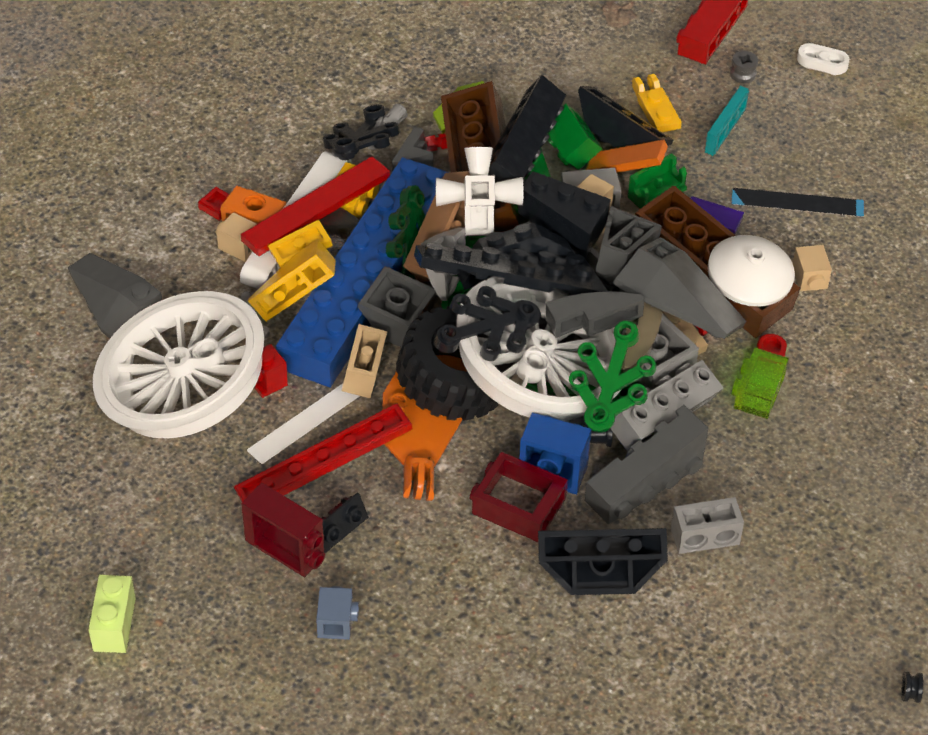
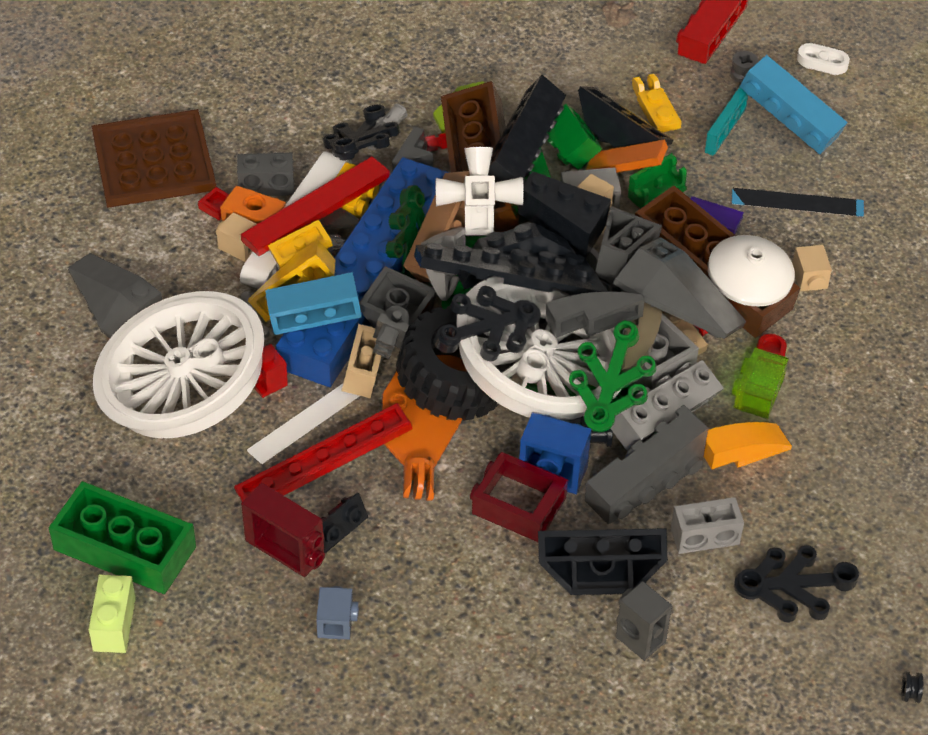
(123, 537): none -> green brick
(153, 158): none -> reddish brown plate
(266, 173): none -> dark grey brick
(313, 303): none -> dark azure brick
(390, 330): none -> dark grey hips
(643, 620): none -> dark grey brick
(744, 443): none -> light orange slope
(792, 583): none -> black plant
(793, 104): none -> dark azure brick

